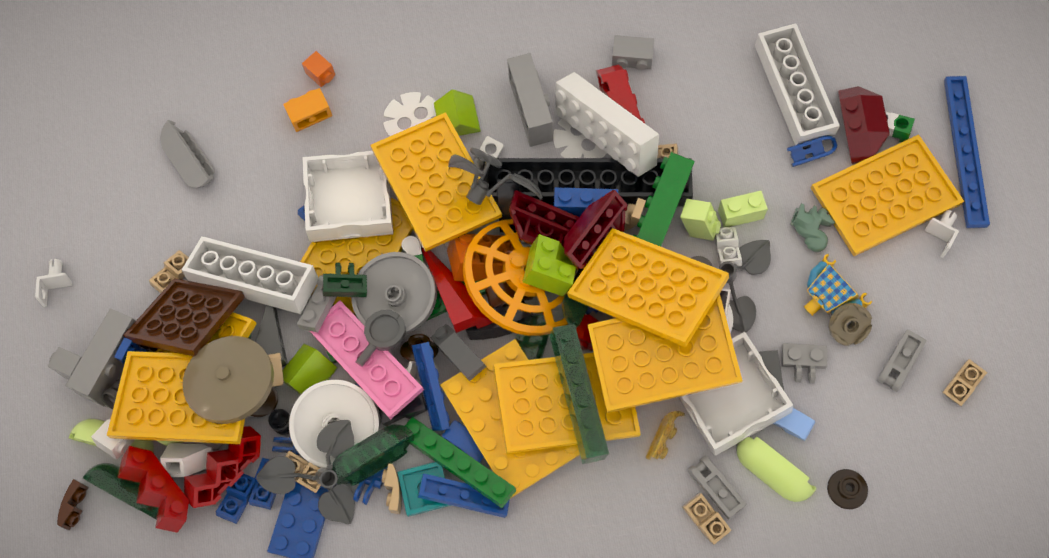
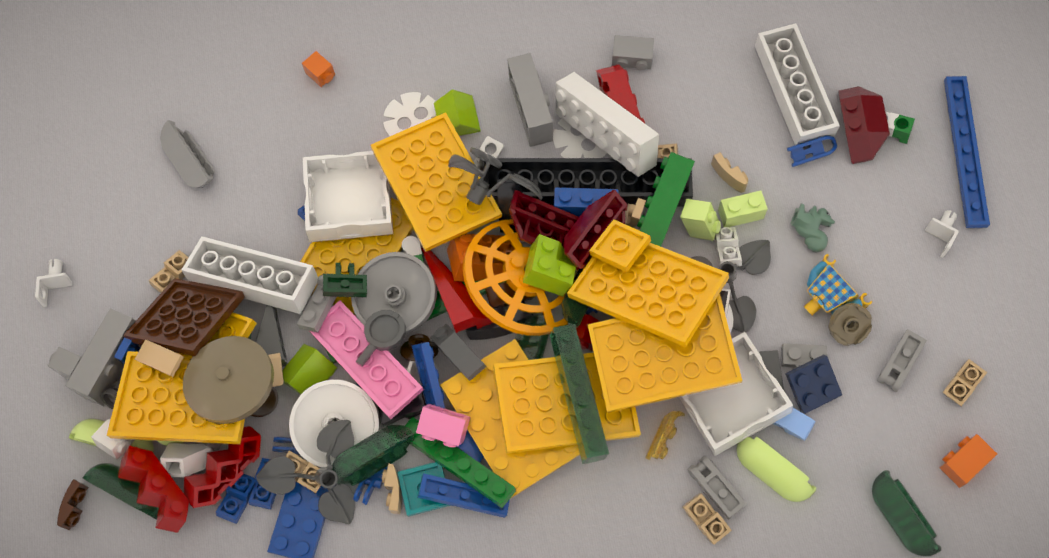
(159, 358): none -> tan slope
(278, 419): black wheel -> none
(307, 109): light orange brick -> none
(443, 425): none -> bright pink brick
(620, 245): none -> yellow plate
(732, 176): none -> tan slope
(813, 384): none -> dark blue plate
(840, 495): dark brown piece -> none
(886, 195): yellow plate -> none
(904, 515): none -> clear green brick
(967, 460): none -> orange brick

